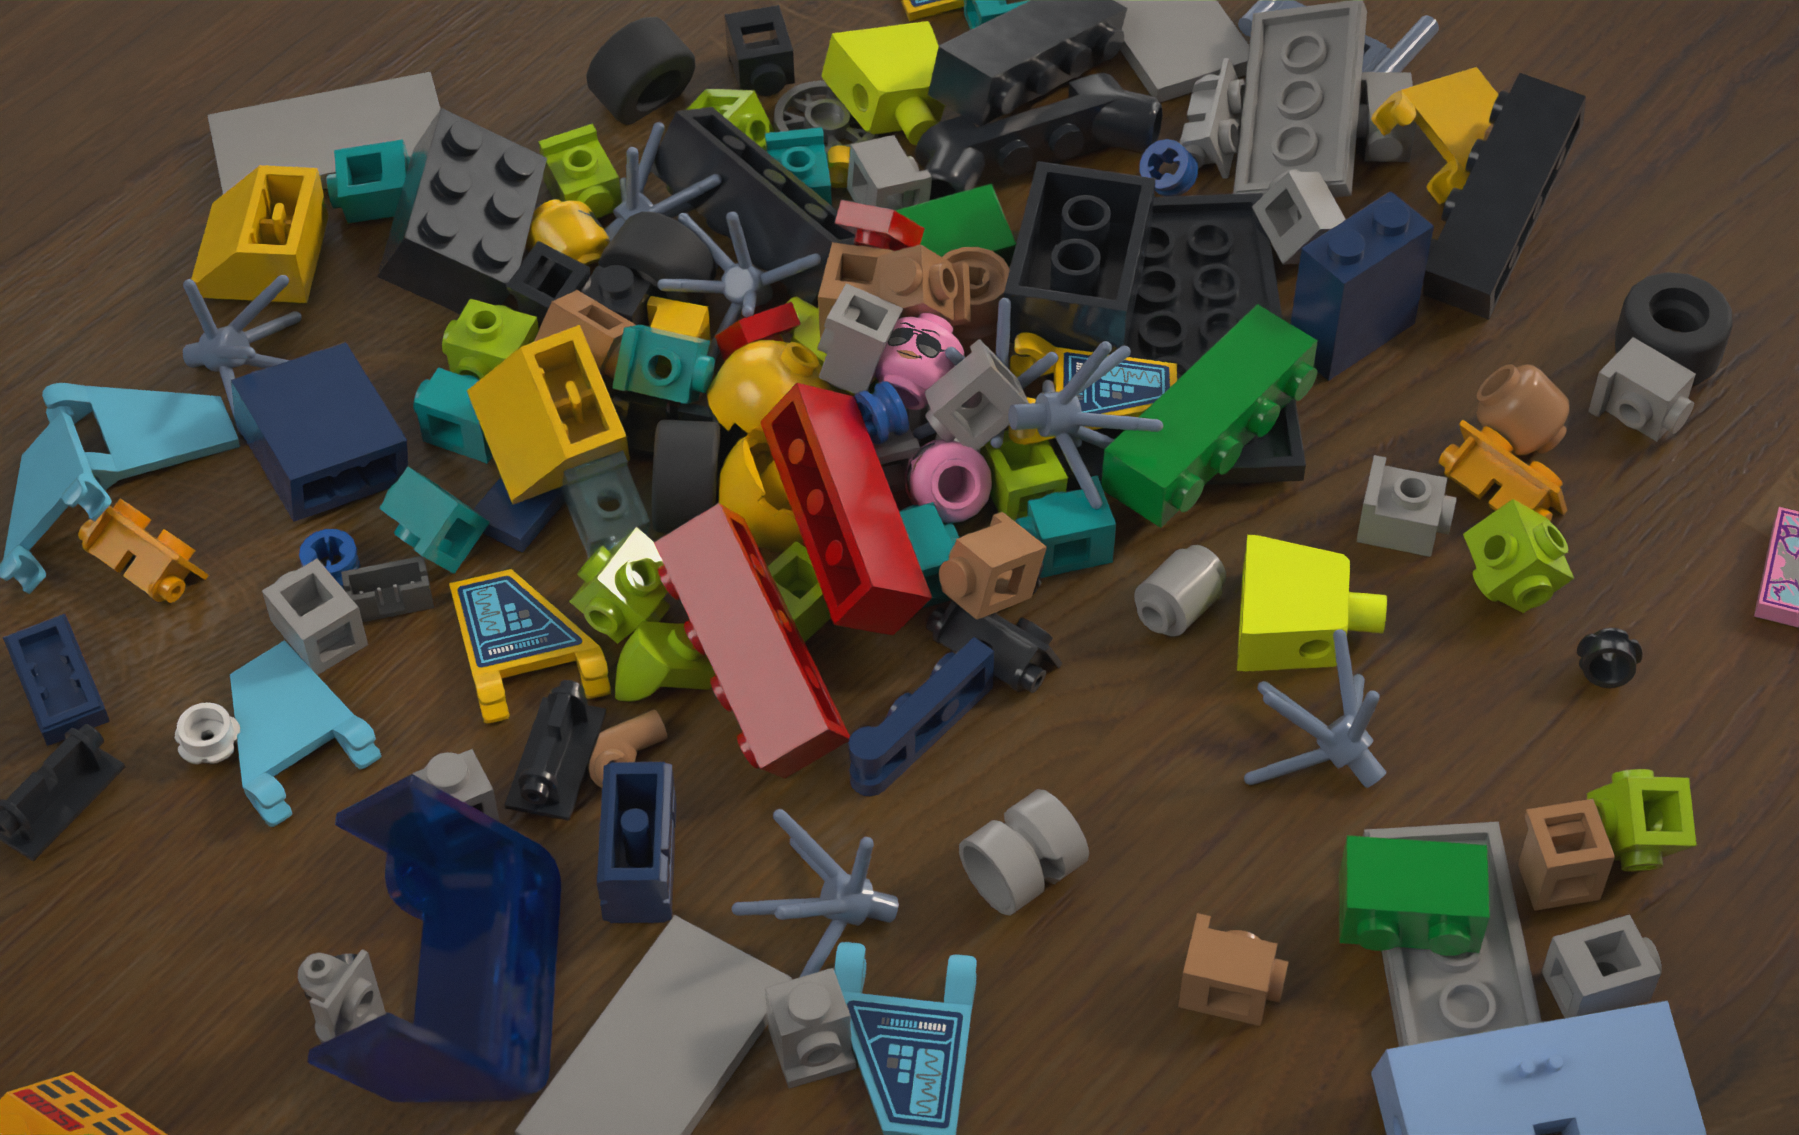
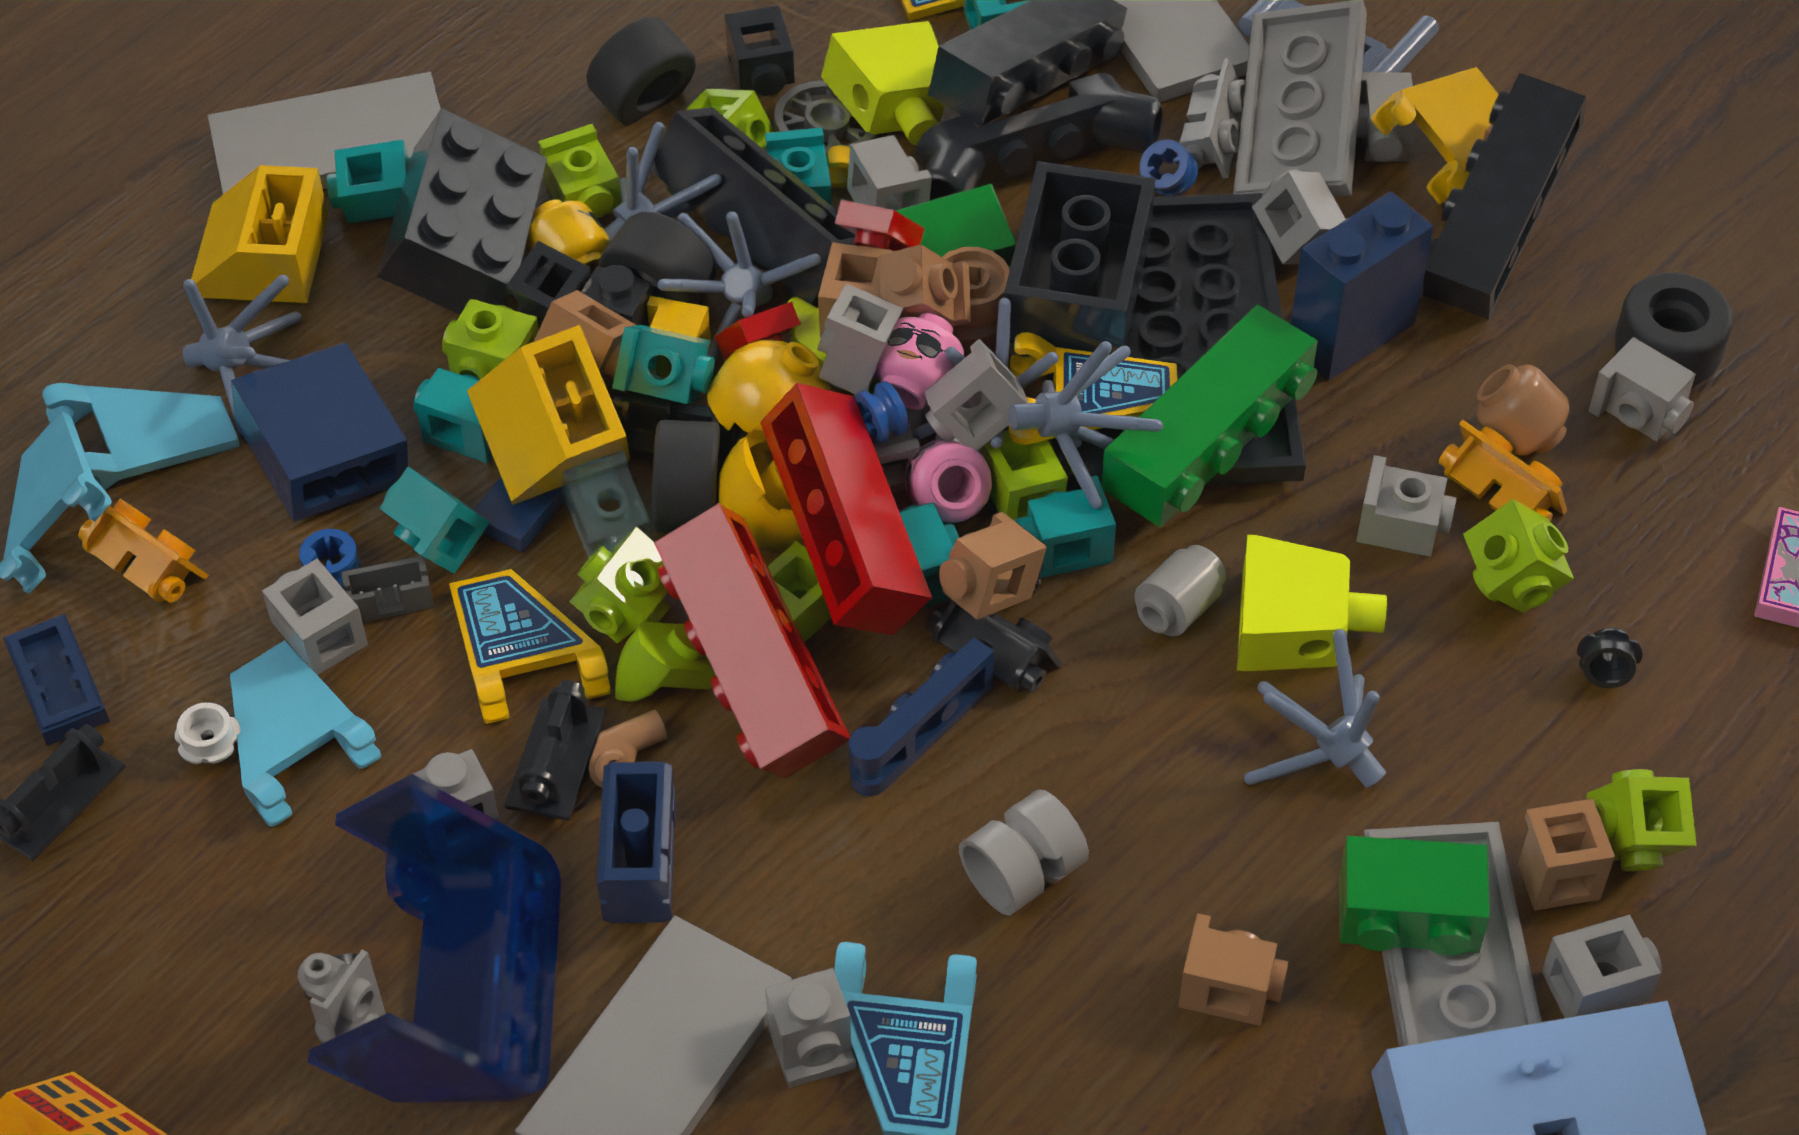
(842, 897): sand blue plant -> none

